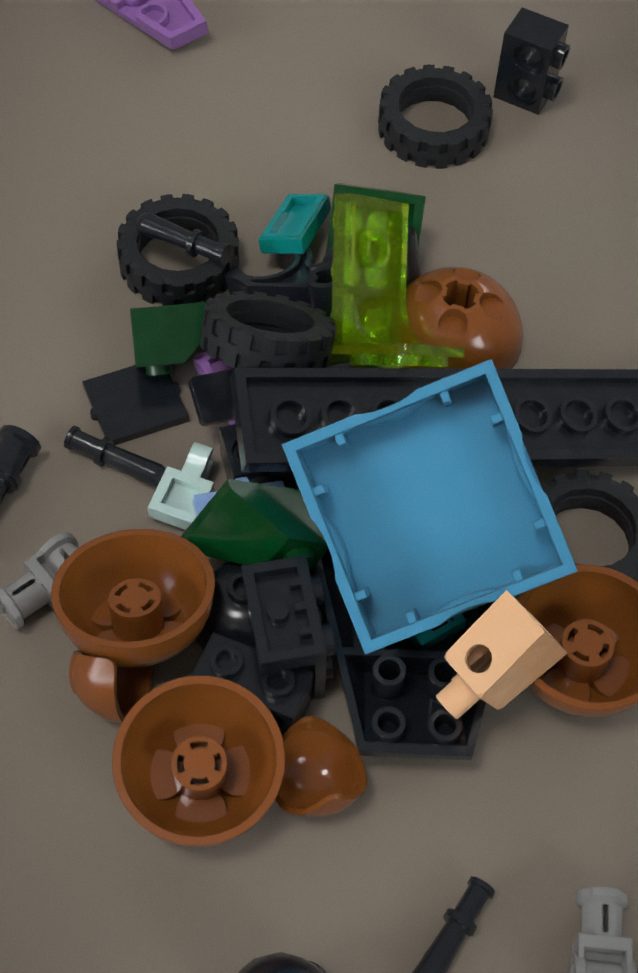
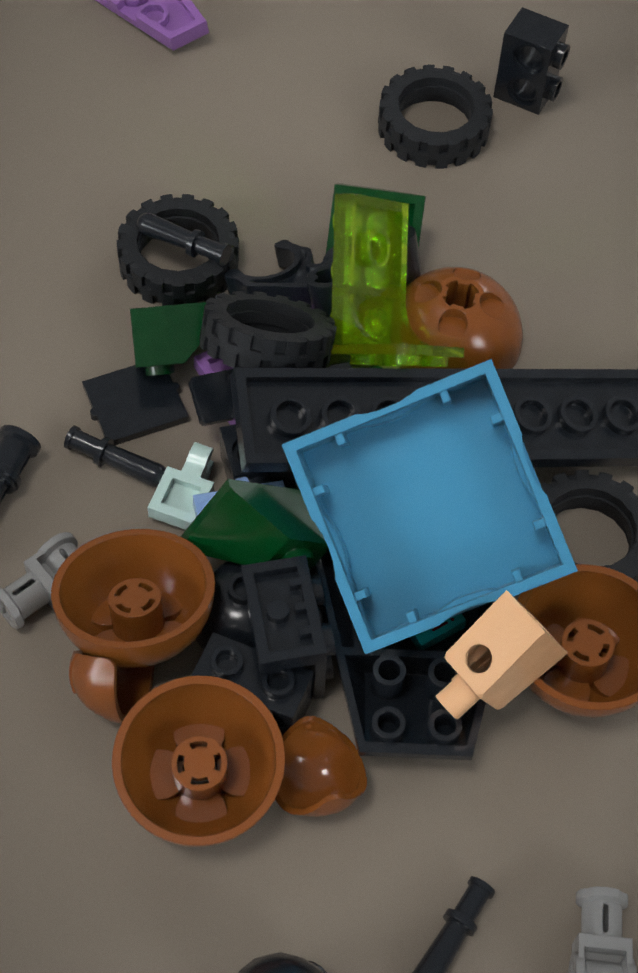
(295, 224): teal tile -> none

